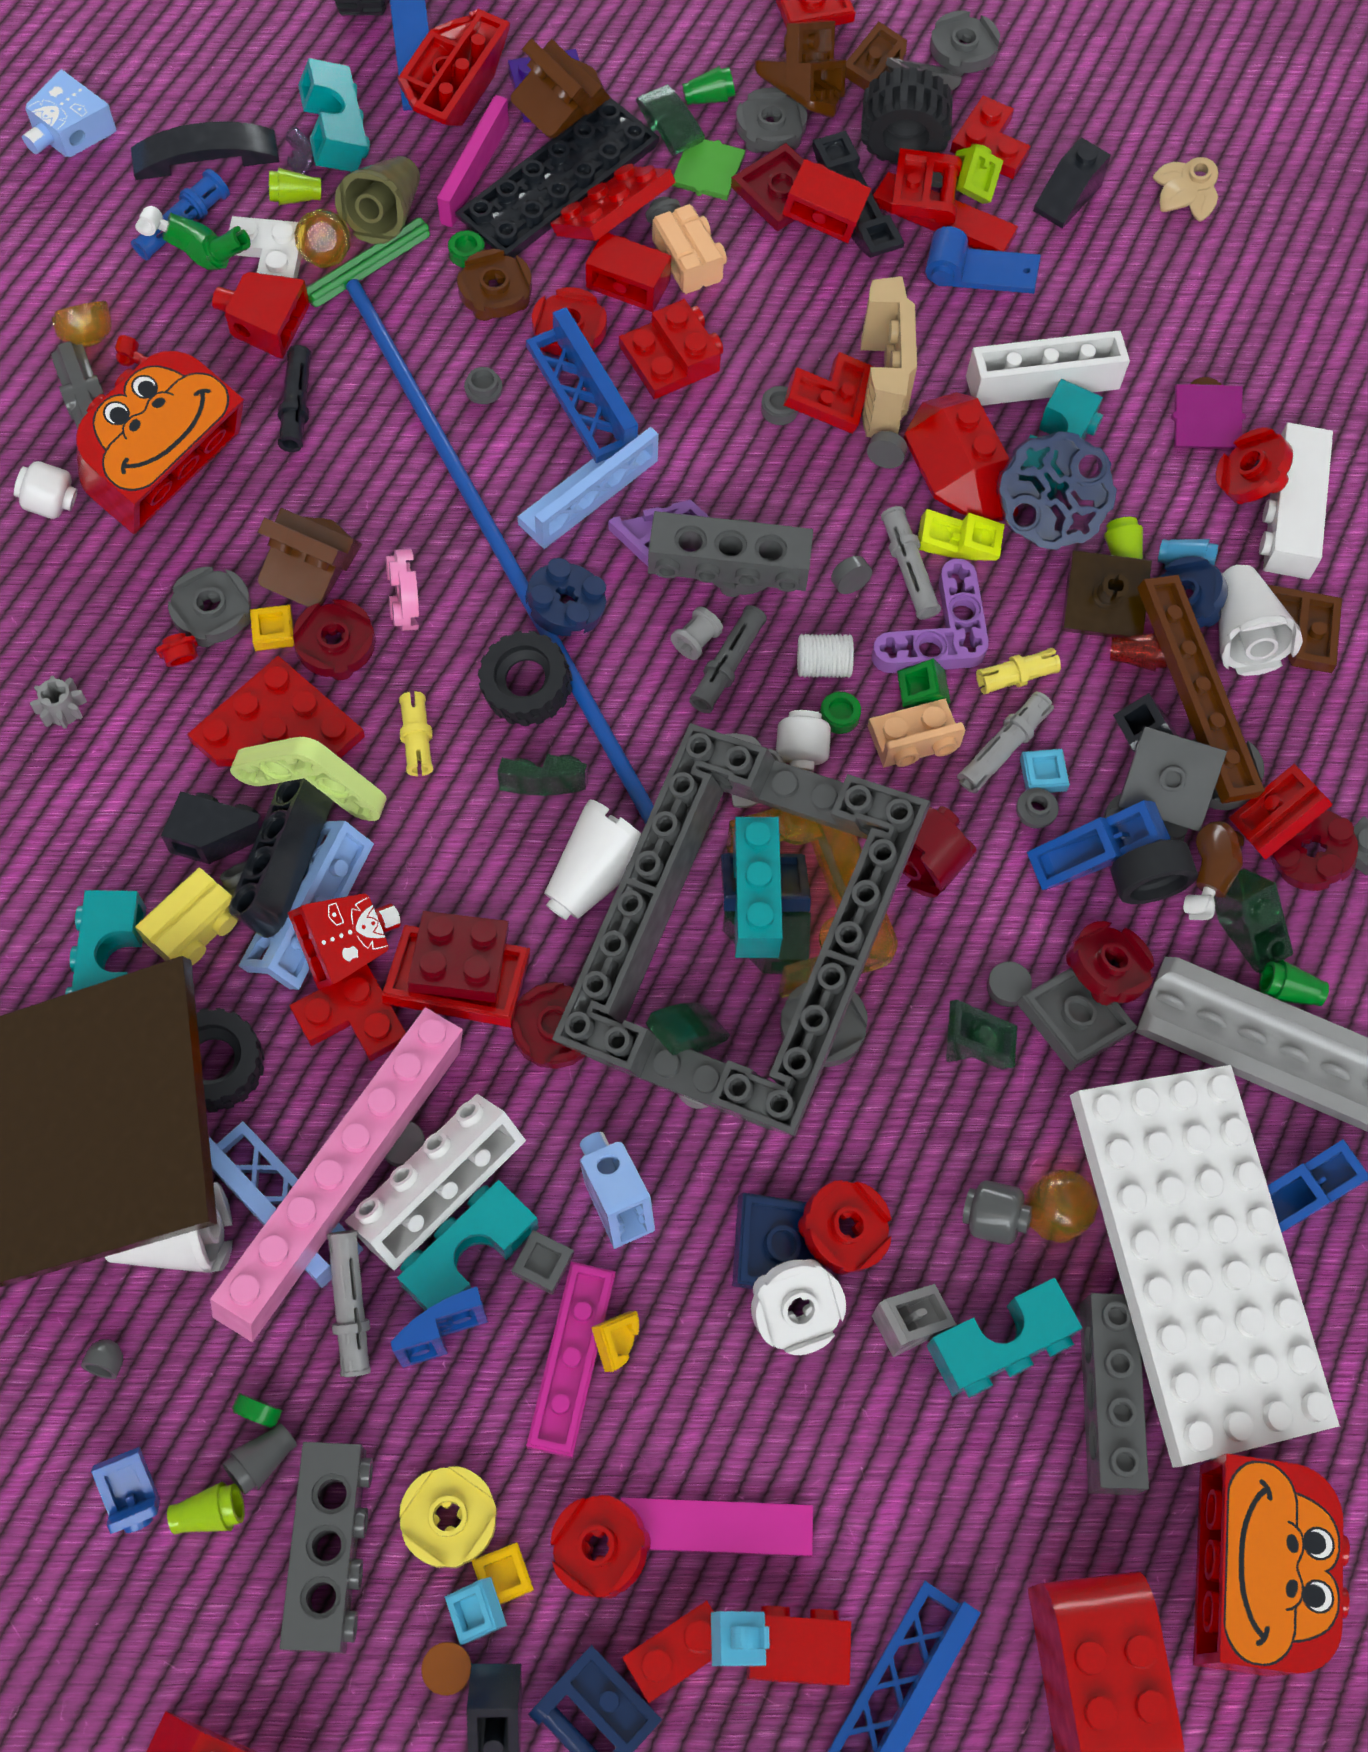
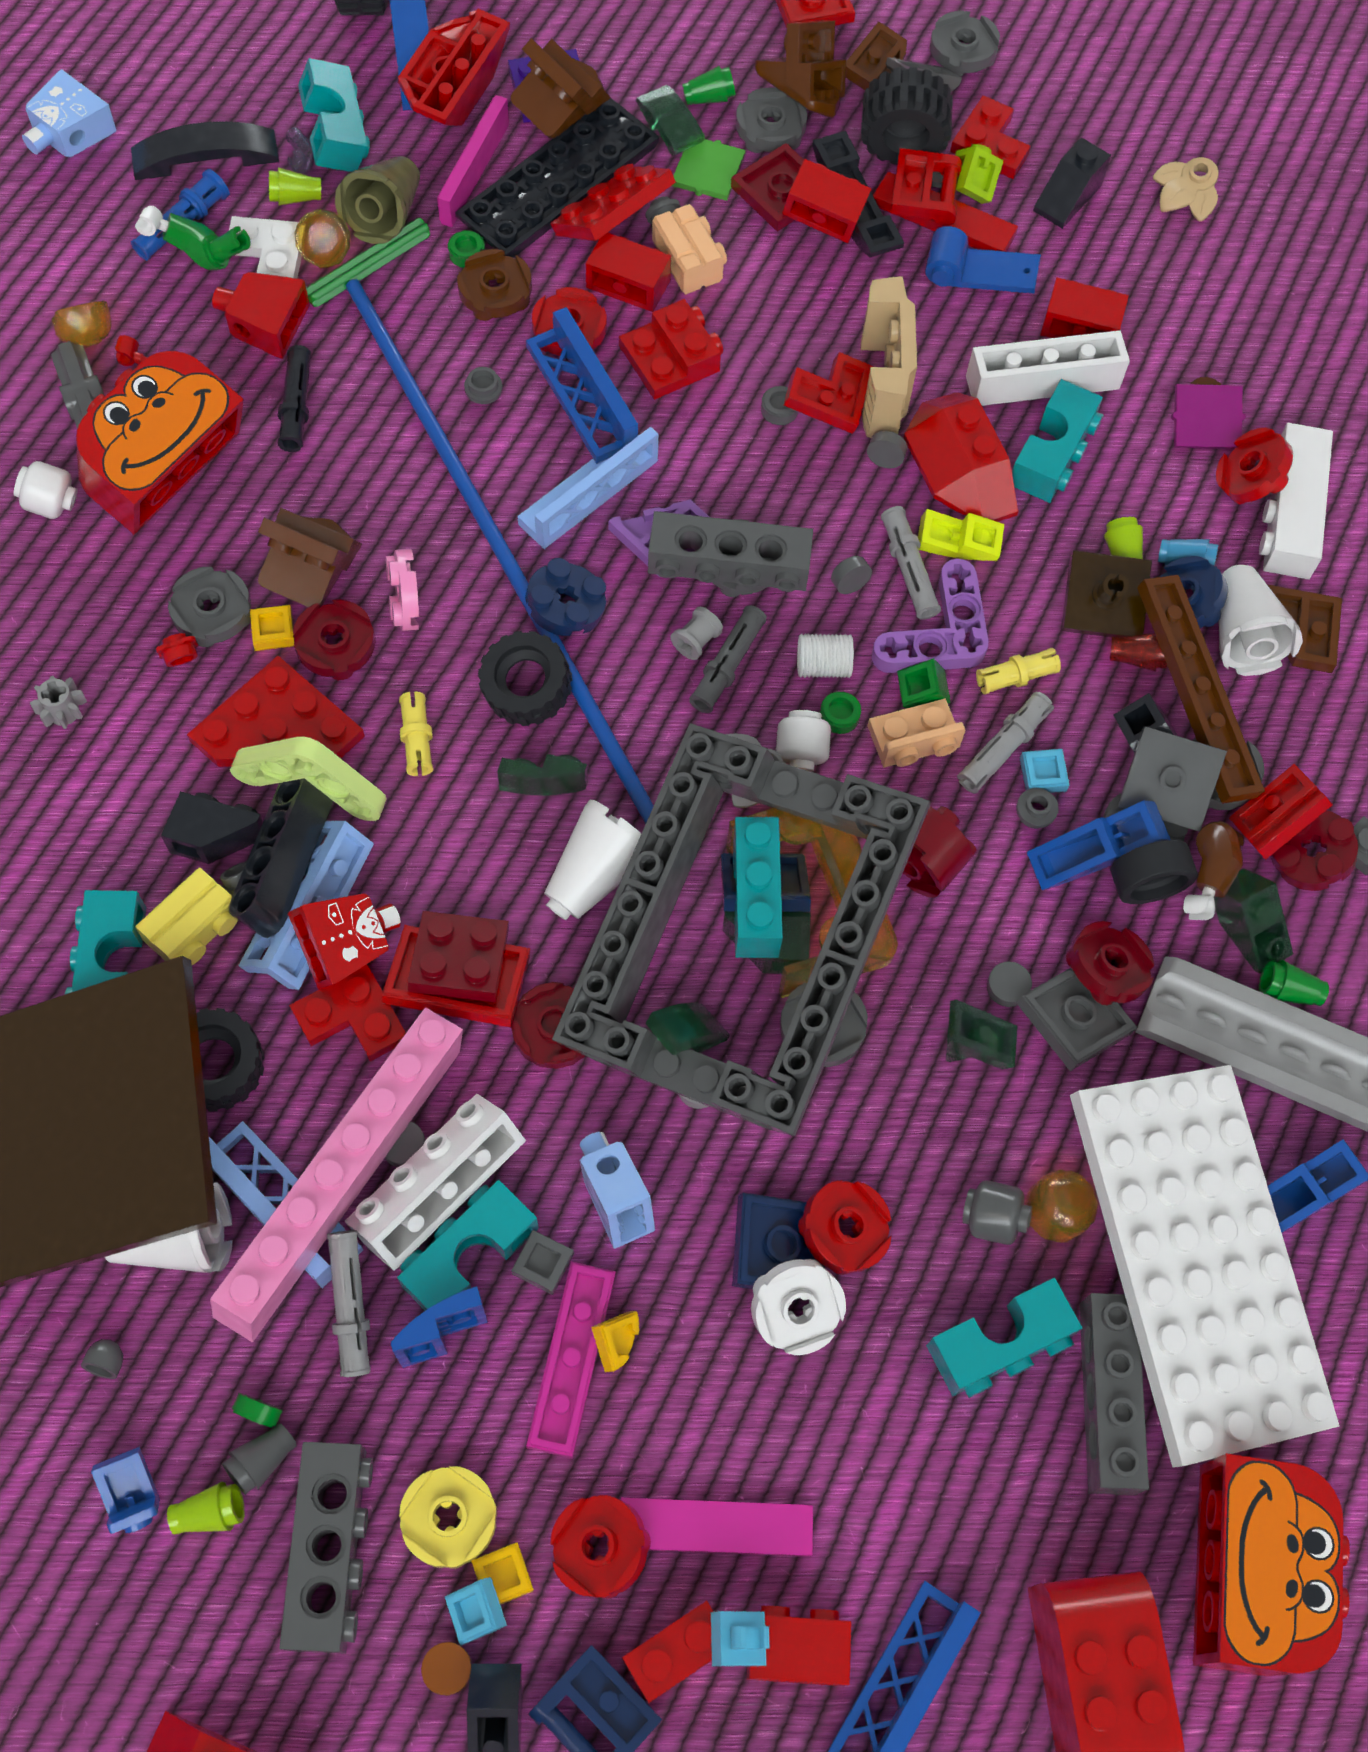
(912, 1318): light grey slope -> none
(1082, 310): none -> red brick
(1096, 488): dark blue connector -> none

